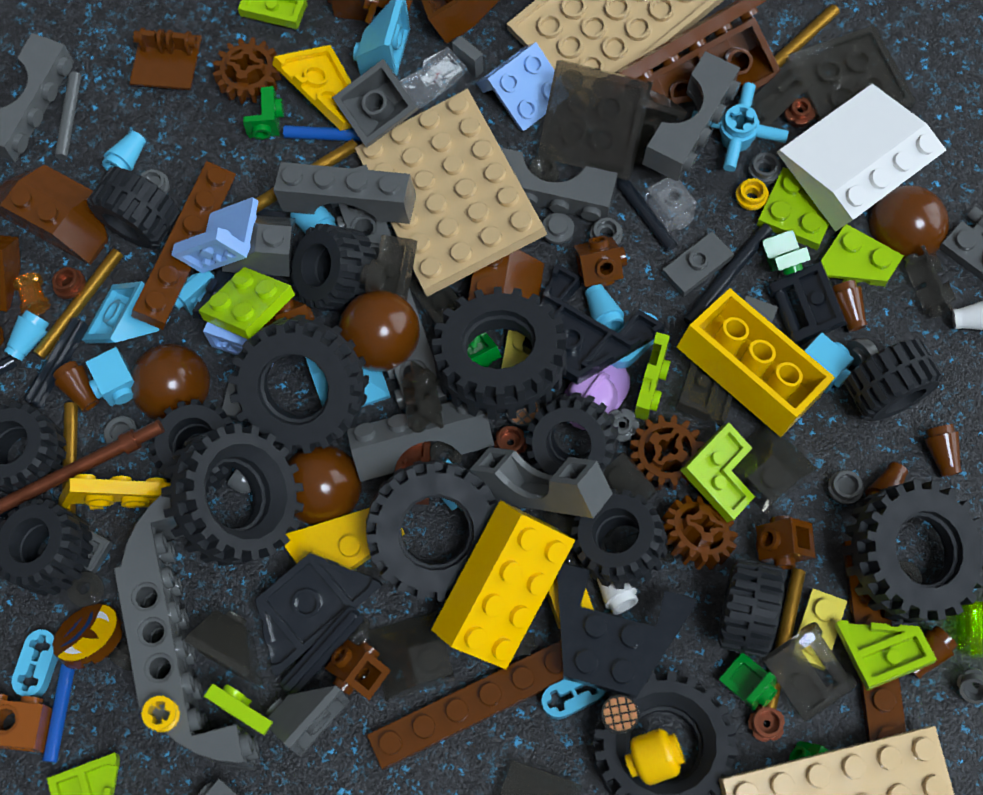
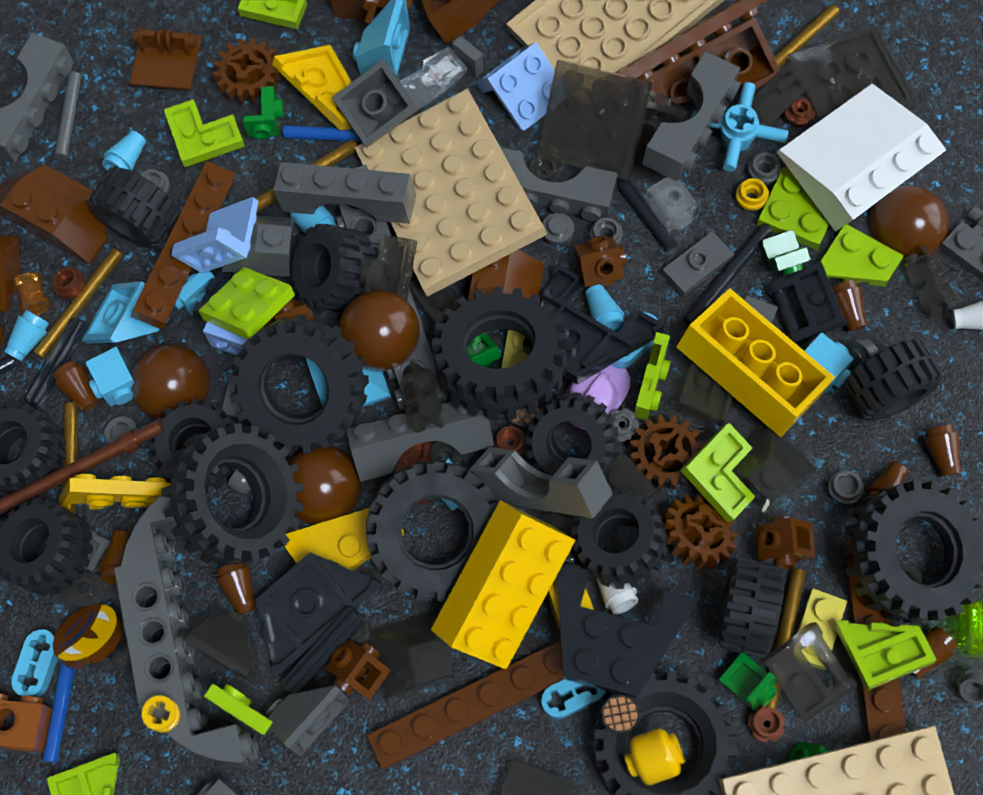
(113, 557): none -> reddish brown cone
(200, 141): none -> lime plate
(237, 586): none -> reddish brown cone

